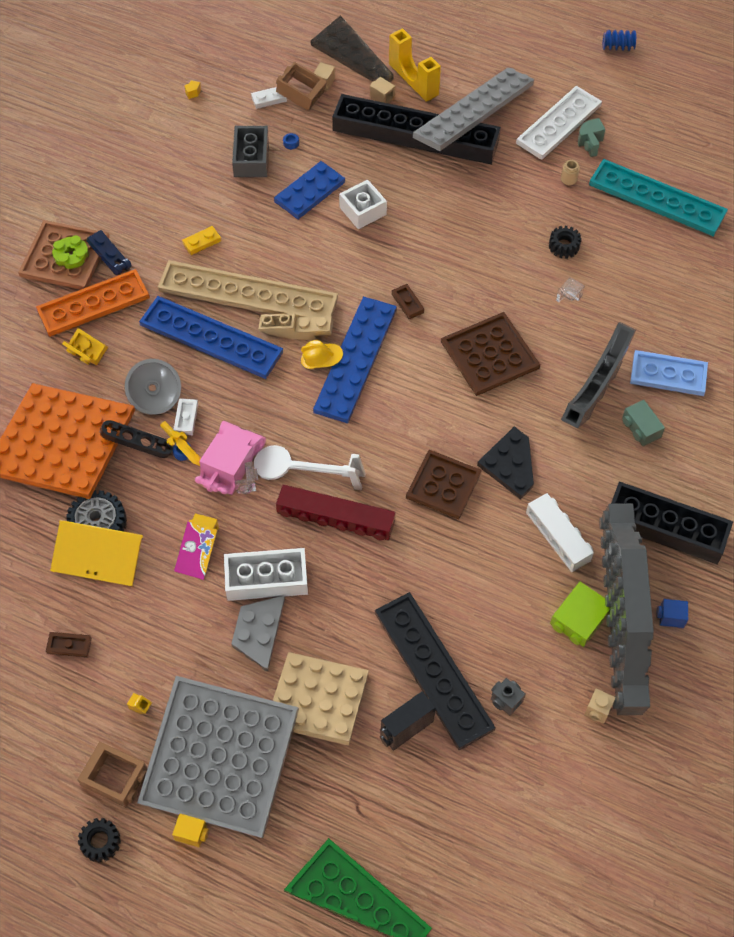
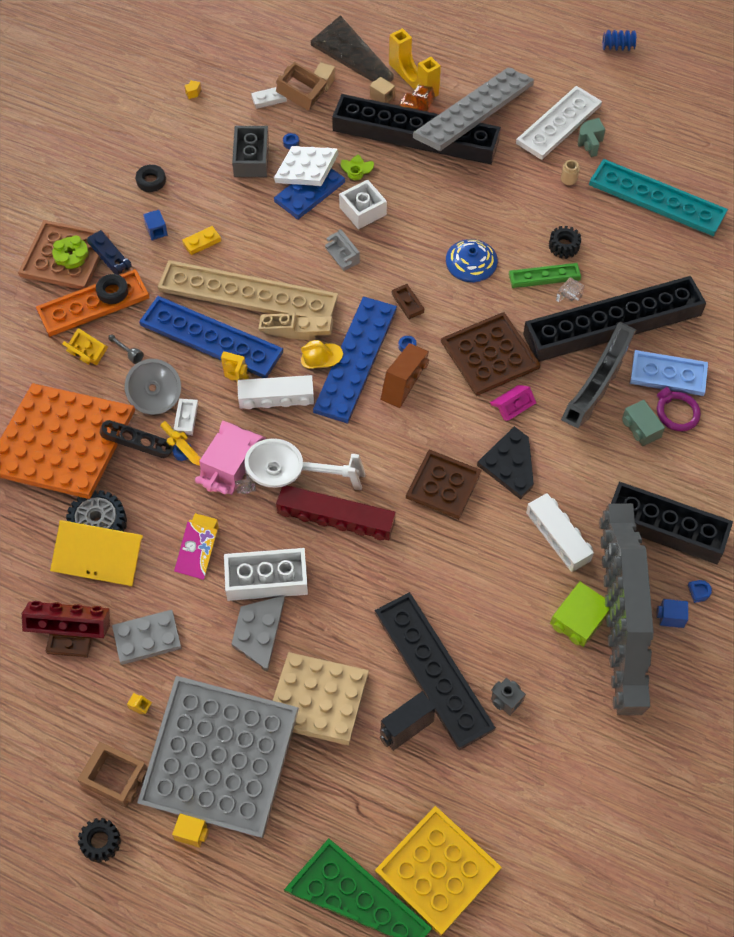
(66, 619): none -> dark red brick
(112, 298): none -> black tyre
(134, 354): none -> dark grey hinge
(146, 637): none -> light grey plate
(150, 170): none -> black tyre
(155, 224): none -> blue brick
(234, 366): none -> yellow bracket
(275, 392): none -> white brick
(277, 456): none -> white dish
(306, 166): none -> white plate
(342, 250): none -> light grey hinge
(356, 167): none -> lime plate
(403, 374): none -> dark orange wedge
(405, 340): none -> blue tile
(420, 99): none -> clear orange brick
(438, 870): none -> yellow plate
(471, 260): none -> blue dish
(514, 401): none -> dark pink panel
(544, 275): none -> bright green tile
(596, 322): none -> black brick
(599, 706): tan brick -> none
(666, 396): none -> magenta piece
(699, 590): none -> blue tile

